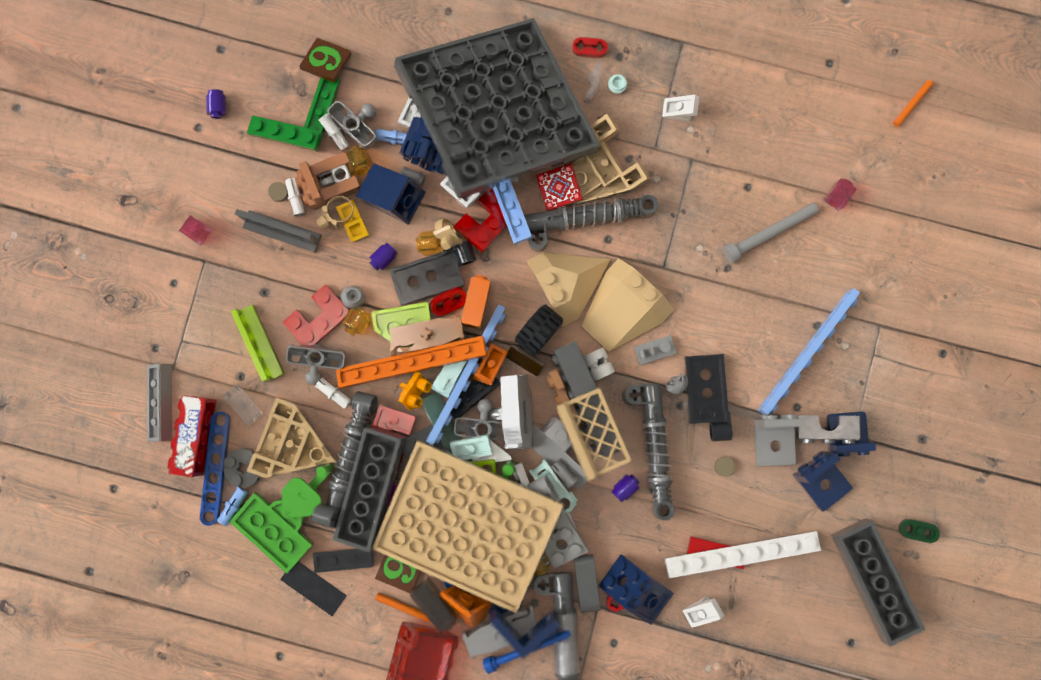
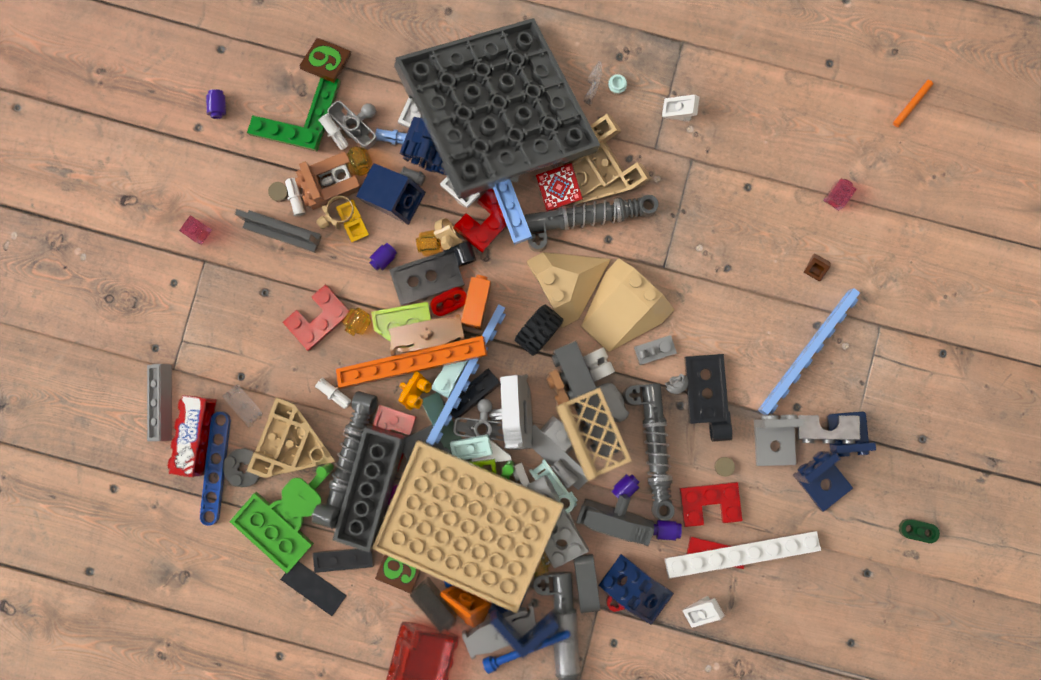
(232, 506): light blue pin -> none
(258, 343): lime fence -> none
(323, 361): light grey piece -> none
(351, 302): light grey plate -> none
(401, 606): orange bar -> none
(490, 365): orange slope -> none
(525, 360): dark brown slope -> none
(592, 44): red beam -> none
(614, 401): none -> light grey piece
(616, 521): none -> dark grey piece
(667, 530): none -> dark purple brick
(697, 496): none -> red plate
(733, 252): light grey piece -> none
(817, 267): none -> reddish brown slope
(878, 582): dark grey brick -> none

